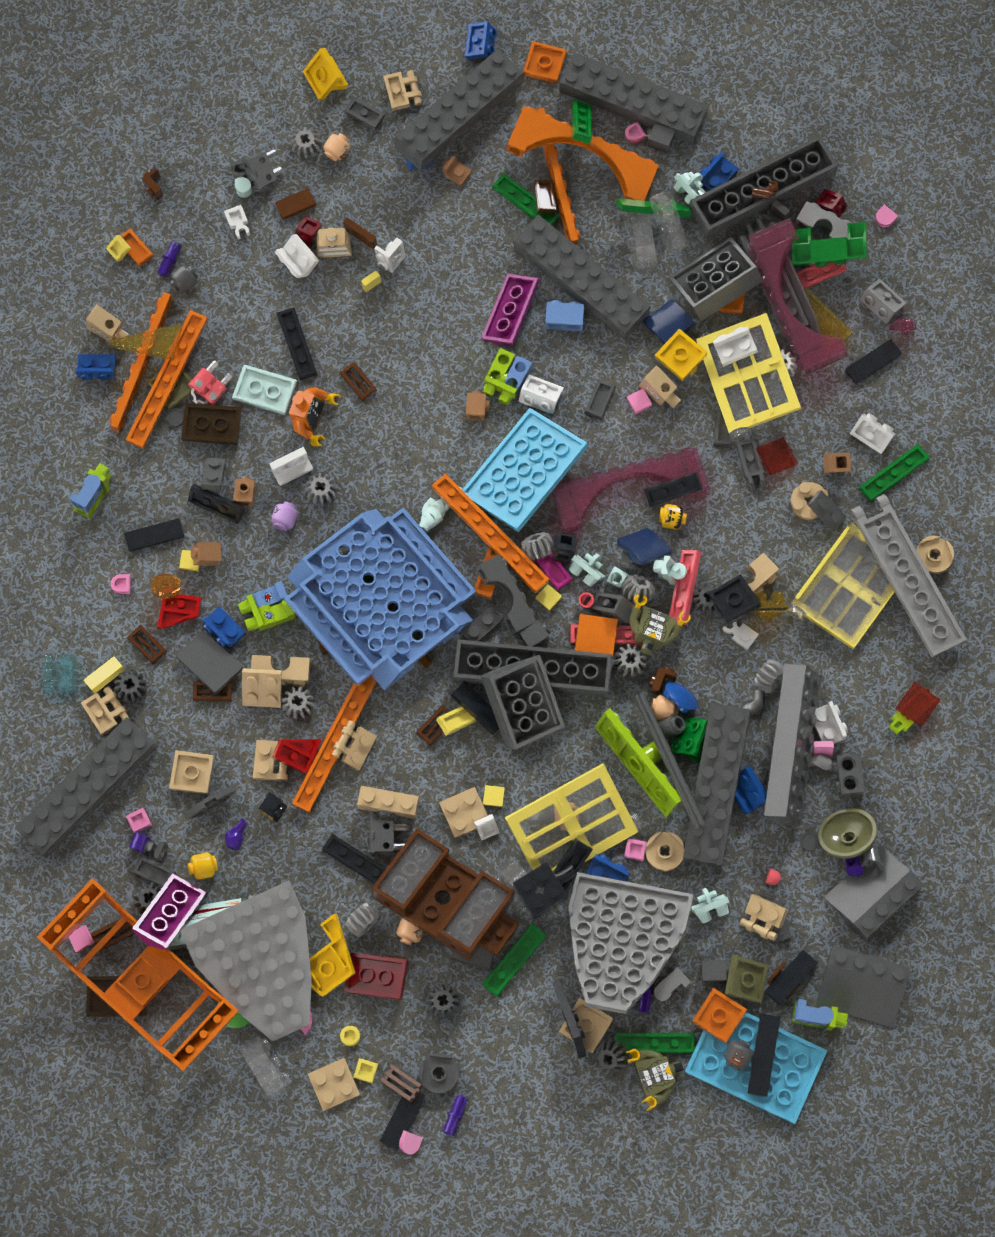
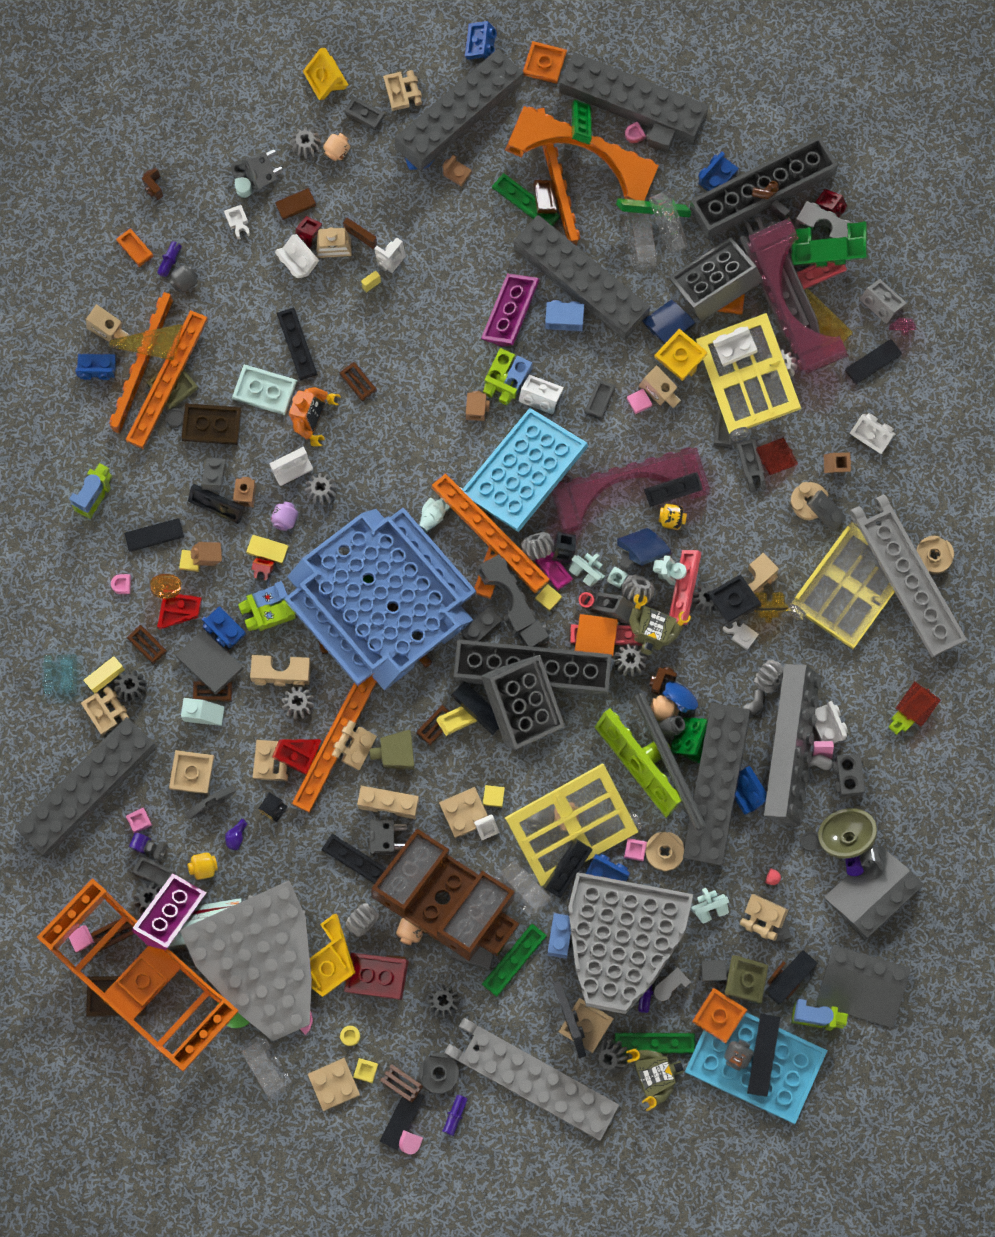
(118, 248): light yellow tile -> none
(202, 712): none -> light aqua slope
(207, 386): coral piece -> none
(262, 688): tan plate -> none
(264, 566): none -> tile
(267, 549): none -> light yellow tile
(395, 751): none -> olive torso
(535, 1081): none -> light grey hinge
(551, 882): black brick -> none
(559, 936): none -> medium blue brick
(691, 184): light aqua hips -> none
(885, 217): bright pink tile -> none
(894, 473): green tile -> none

